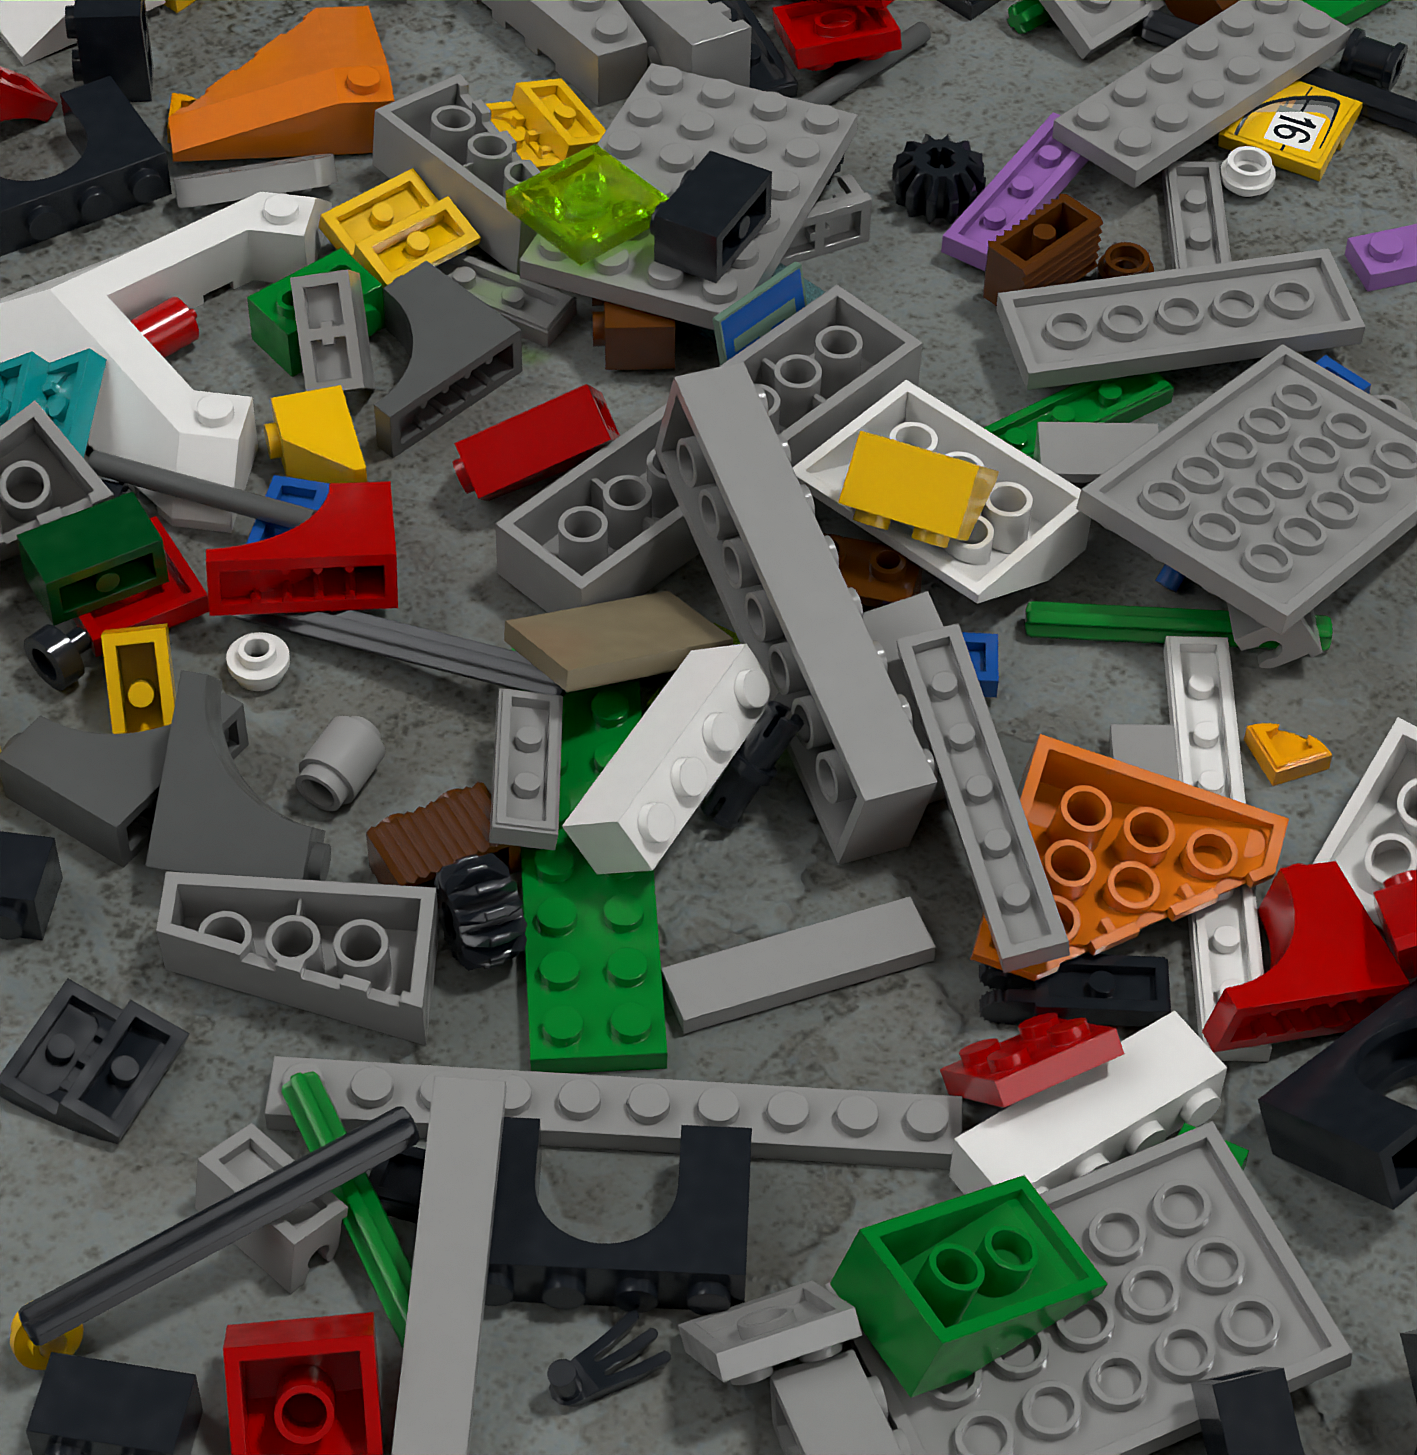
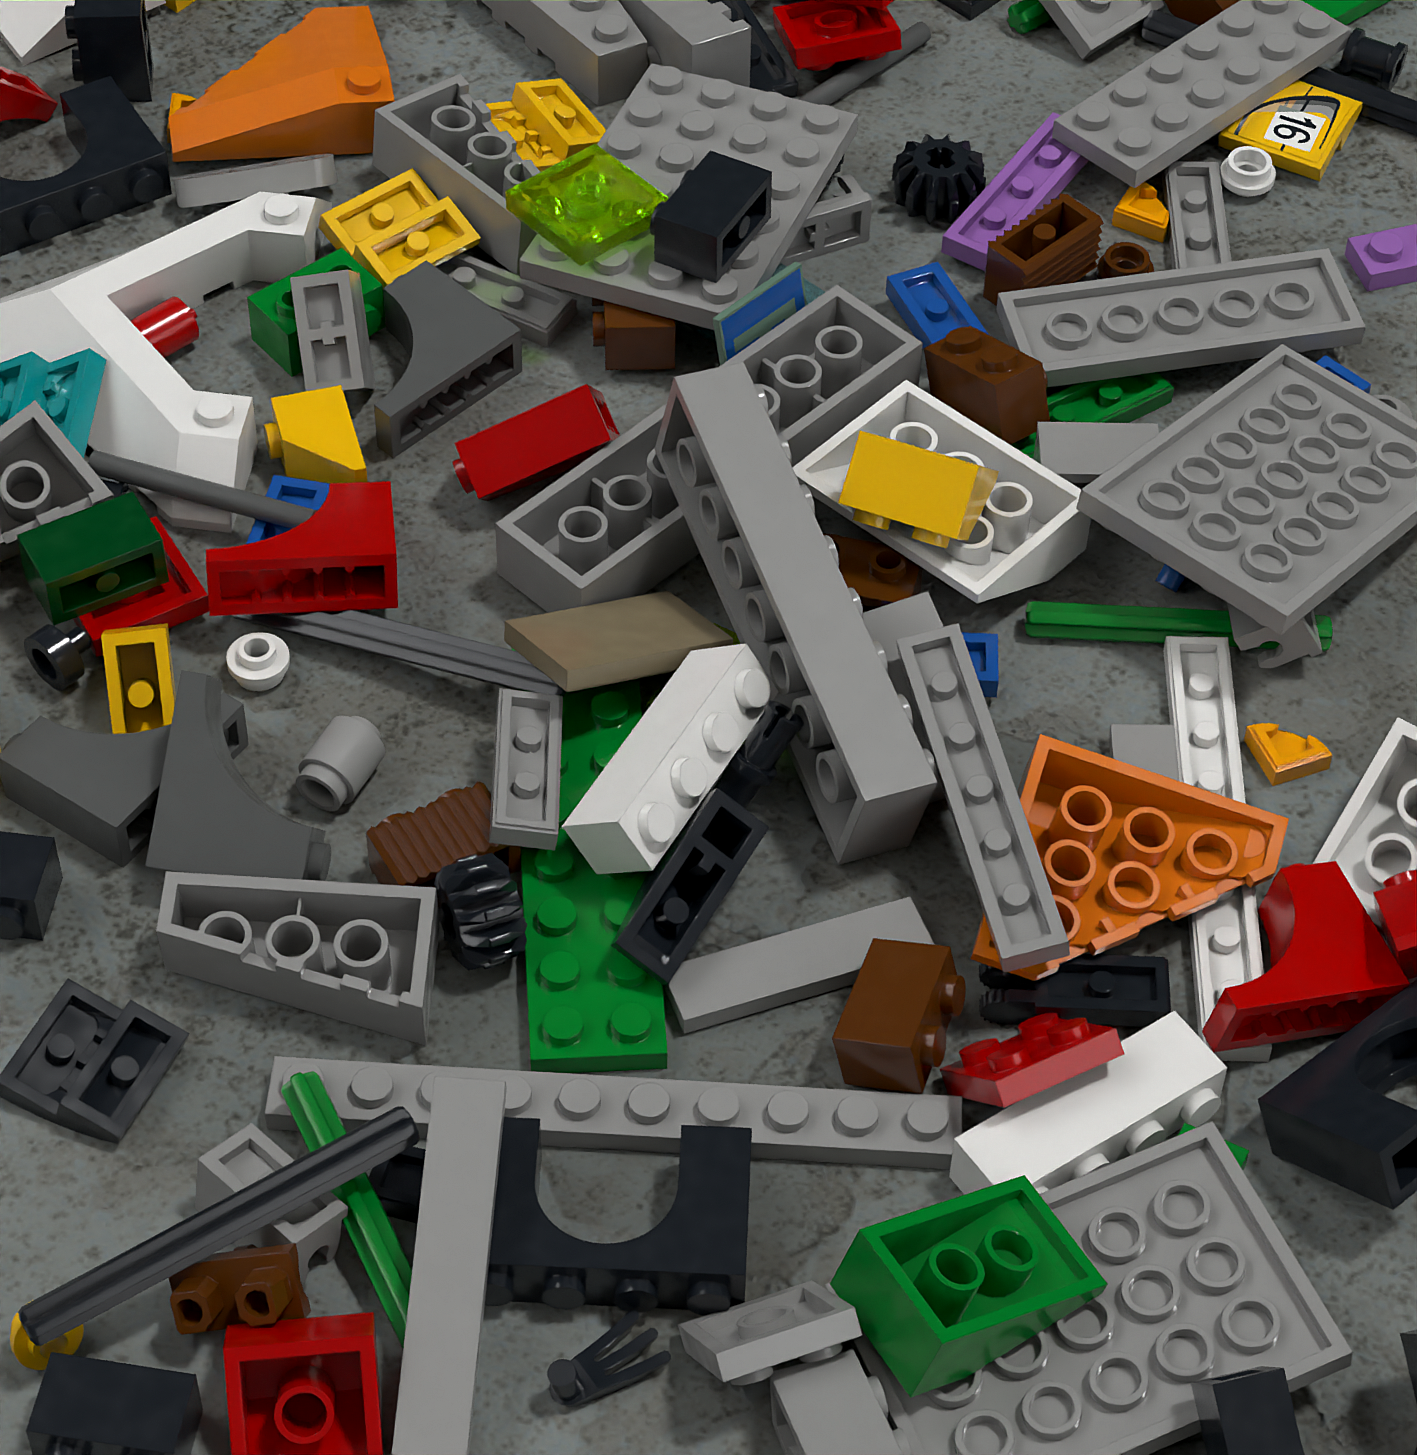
(239, 1288): none -> reddish brown hips
(688, 885): none -> black slope
(898, 1015): none -> reddish brown brick
(929, 303): none -> blue plate
(988, 383): none -> reddish brown brick
(1142, 213): none -> light orange tile

